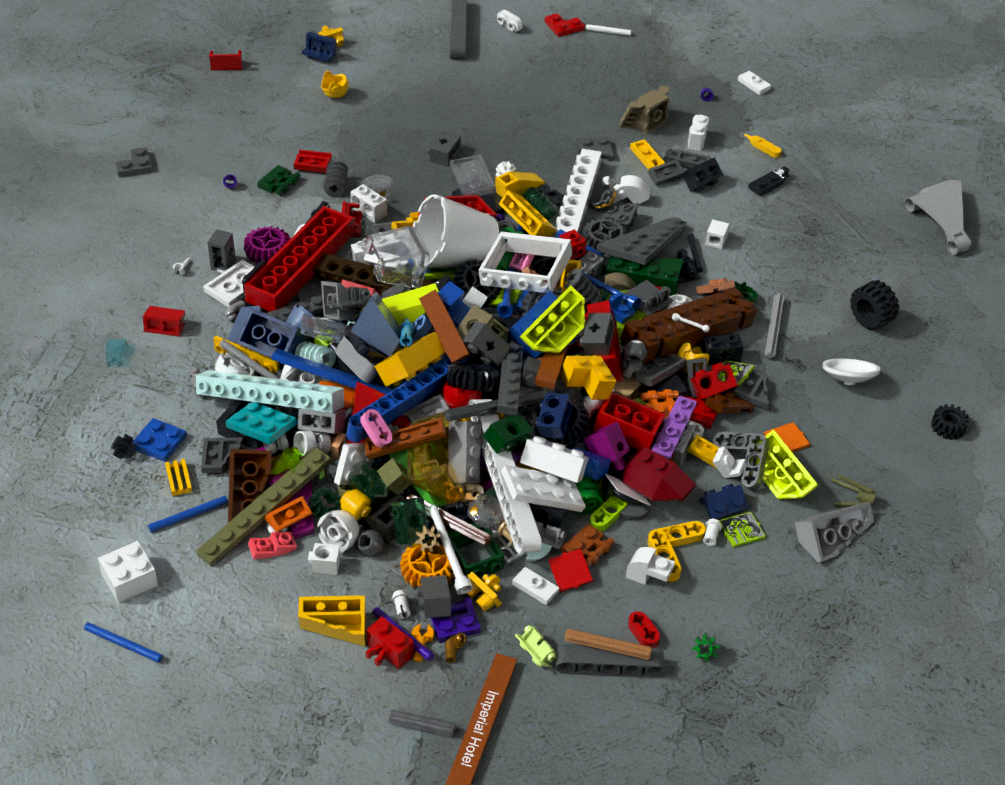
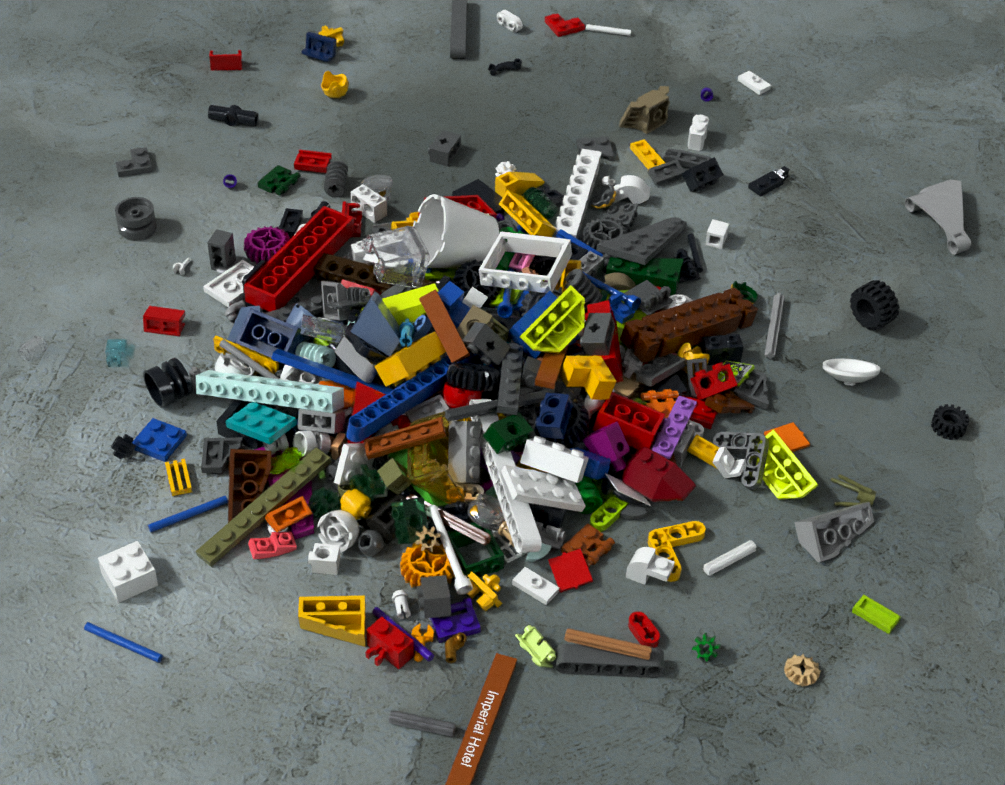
(135, 218): none -> dark grey wheel
(168, 382): none -> black wheel
(233, 115): none -> black piece
(291, 221): none -> black plate
(376, 428): bright pink beam -> none
(472, 176): clear tile -> none
(507, 65): none -> black arm
(578, 243): red brick -> none
(635, 351): dark grey piece -> none
(676, 317): white hinge -> none
(712, 526): white pin -> none
(715, 285): nougat plate -> none
(724, 502): dark blue bracket -> none
(729, 557): none -> white axle
(742, 529): piece -> none
(764, 146): yellow piece -> none
(794, 674): none -> tan gear
(876, 614): none -> lime tile

